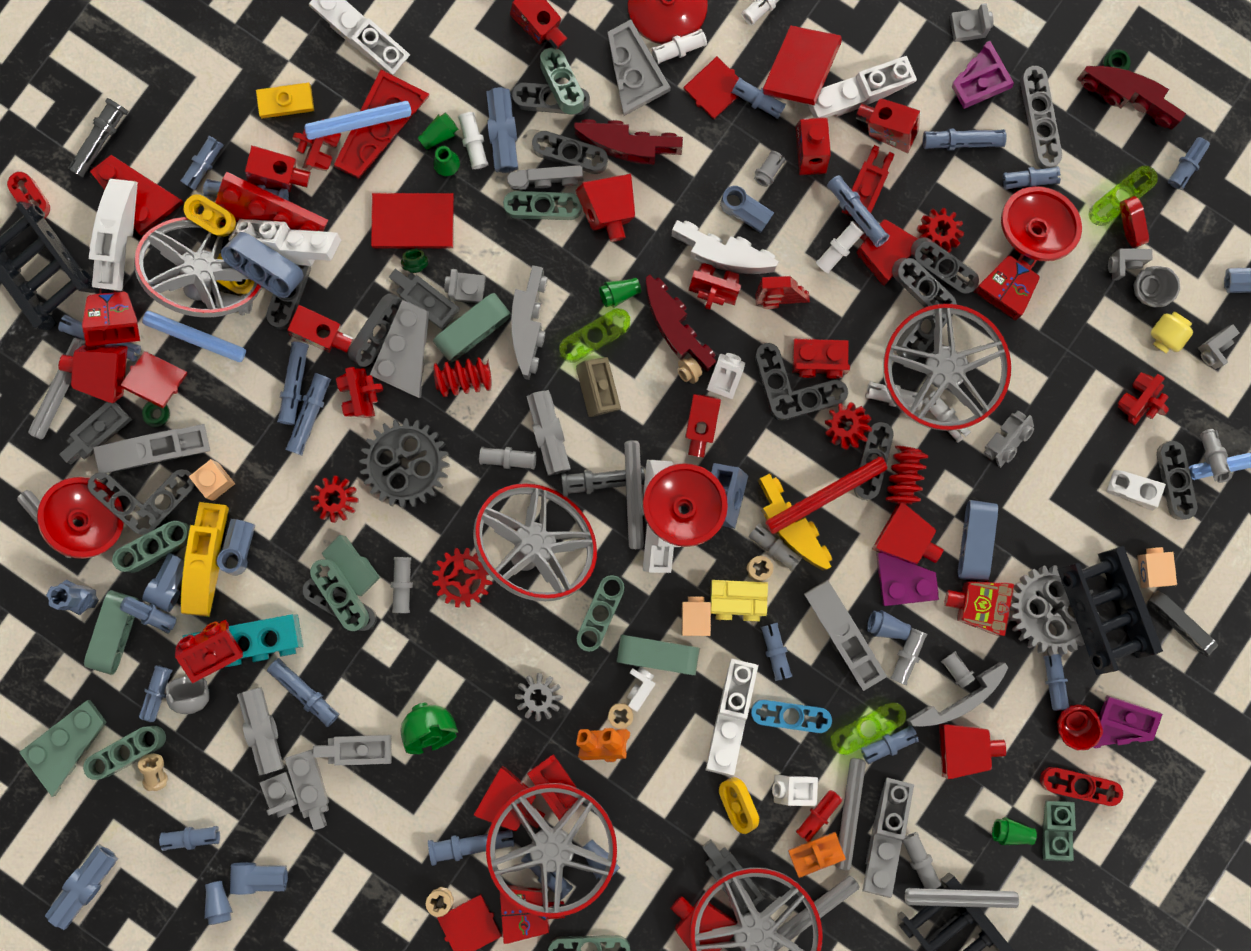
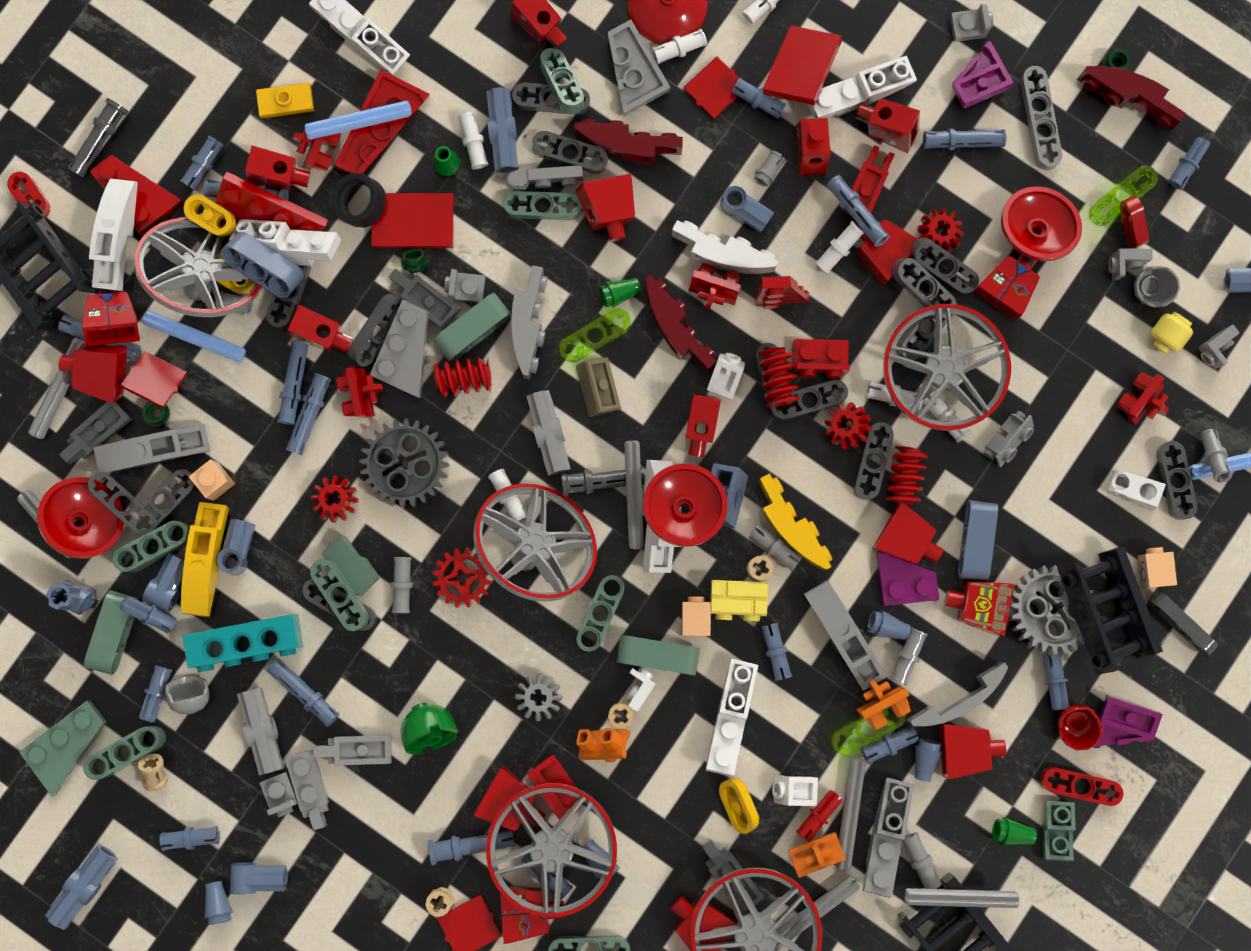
(207, 651): red bracket -> none
(343, 191): none -> black tyre
(438, 131): green cone -> none
(507, 458): light grey pin -> none
(512, 504): none -> white pin
(689, 370): tan plate -> none
(778, 376): none -> red piece
(811, 726): dark azure beam -> none
(826, 495): red axle -> none
(873, 710): none -> orange hips
(926, 758): none -> sand blue cone
(958, 670): light grey pin -> none
(1031, 177): sand blue pin -> none

